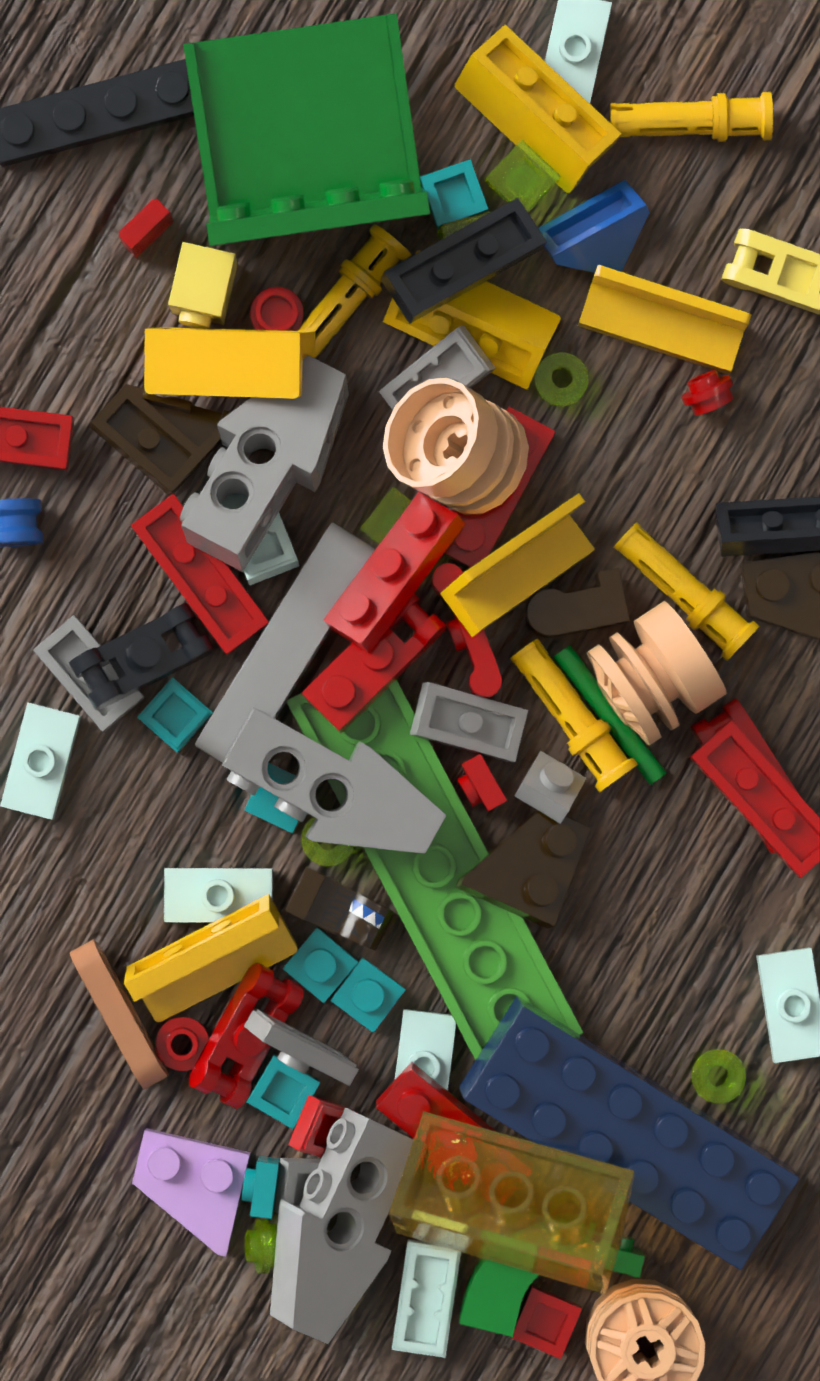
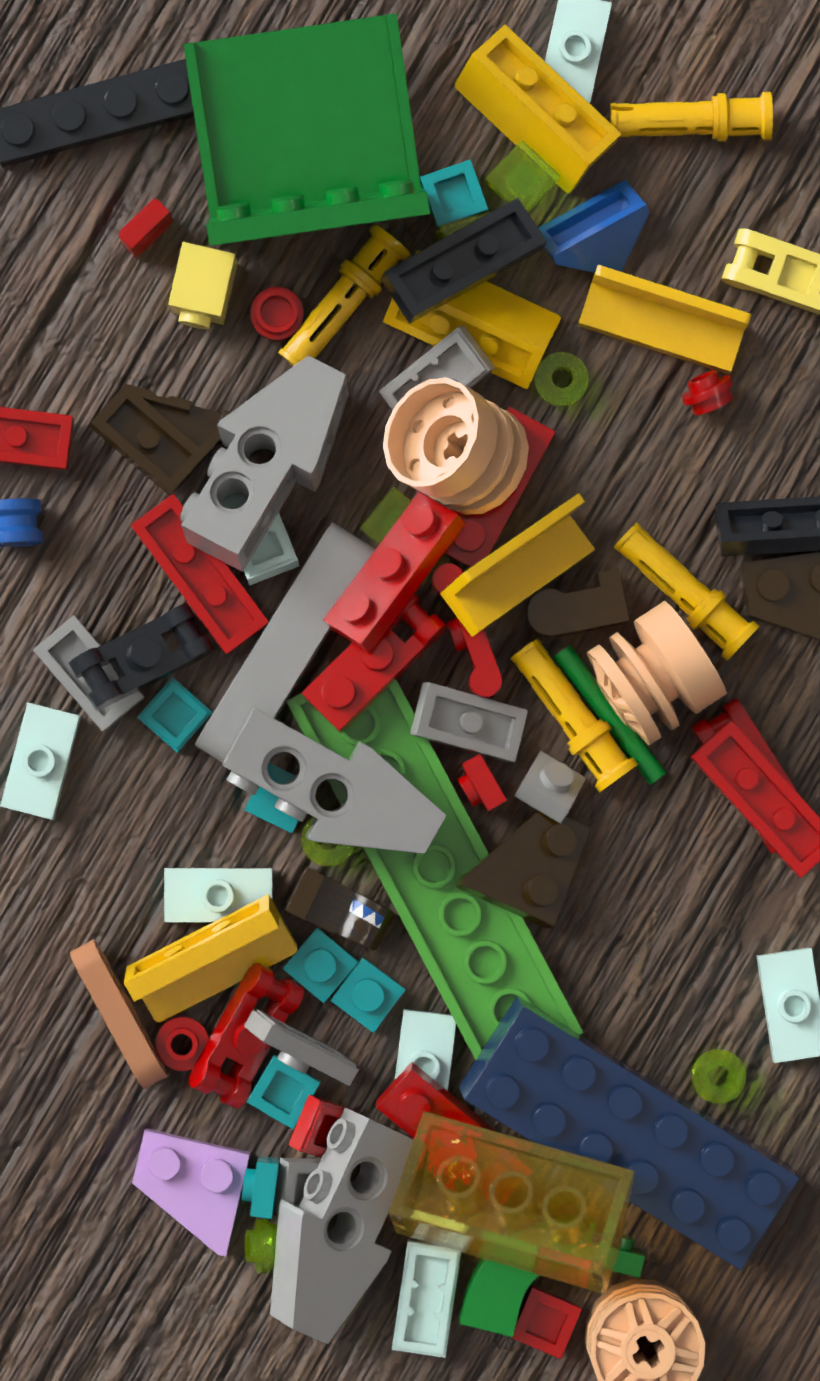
(226, 362): yellow panel -> none

